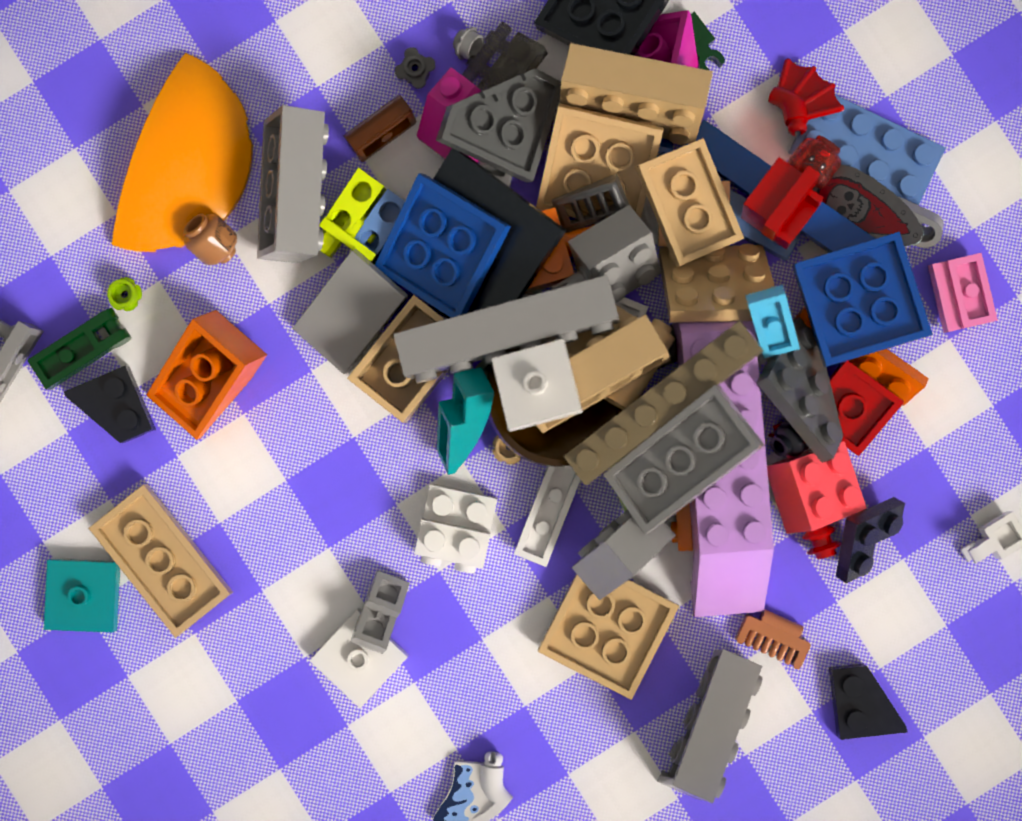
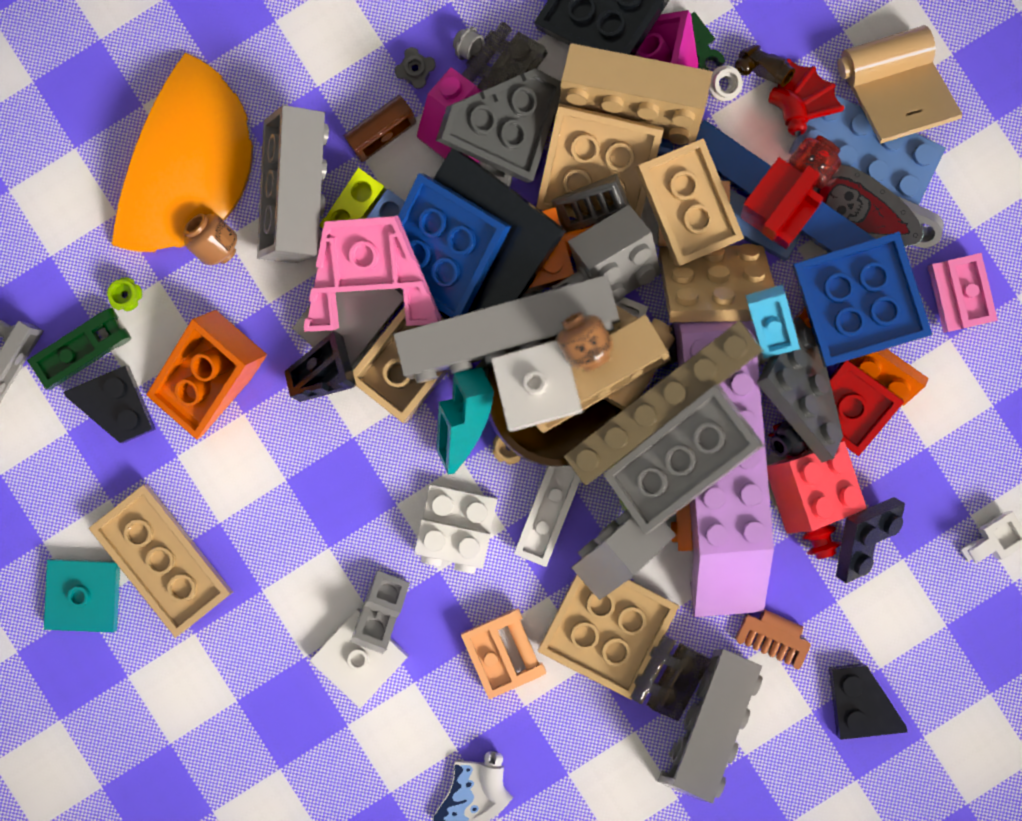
(321, 370): none -> black wing
(367, 257): none -> bright pink wing
(492, 658): none -> light nougat plate
(585, 341): none -> medium nougat head
(678, 681): none -> clear smoke plate
(734, 79): none -> white plate
(764, 65): none -> dark brown arm
(899, 84): none -> tan door

